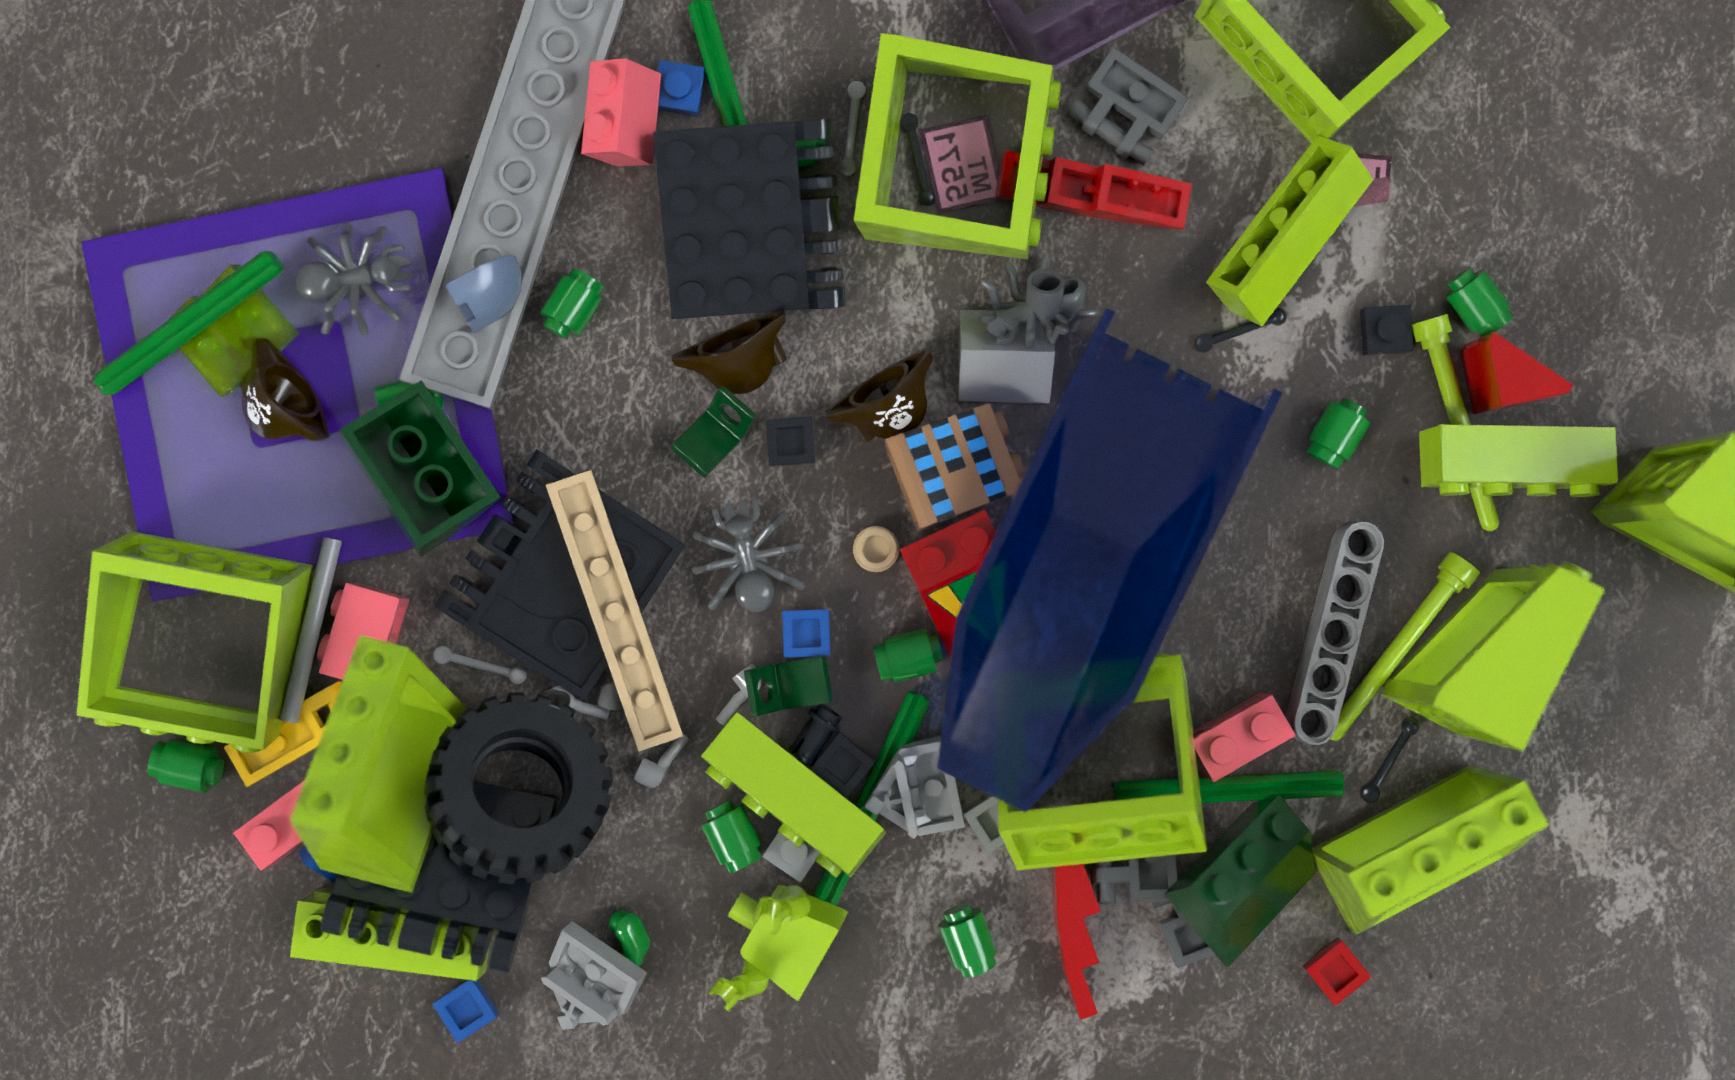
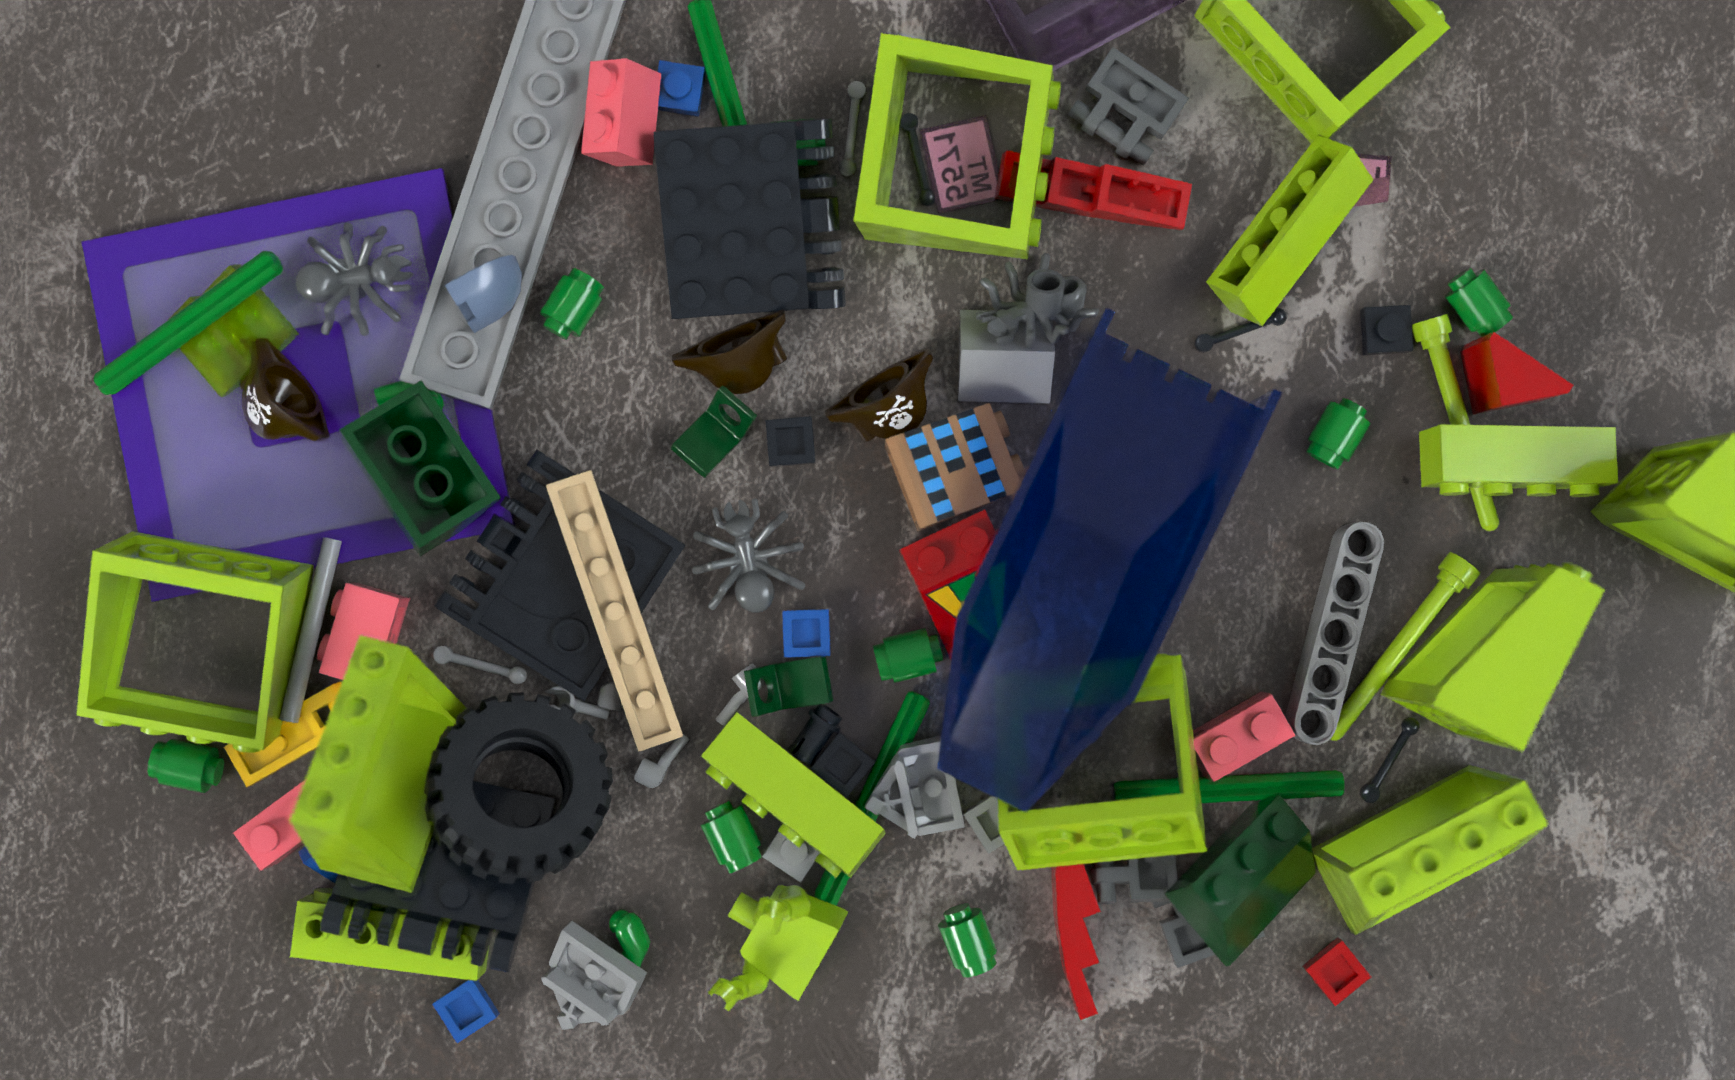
(876, 549): tan tile -> none

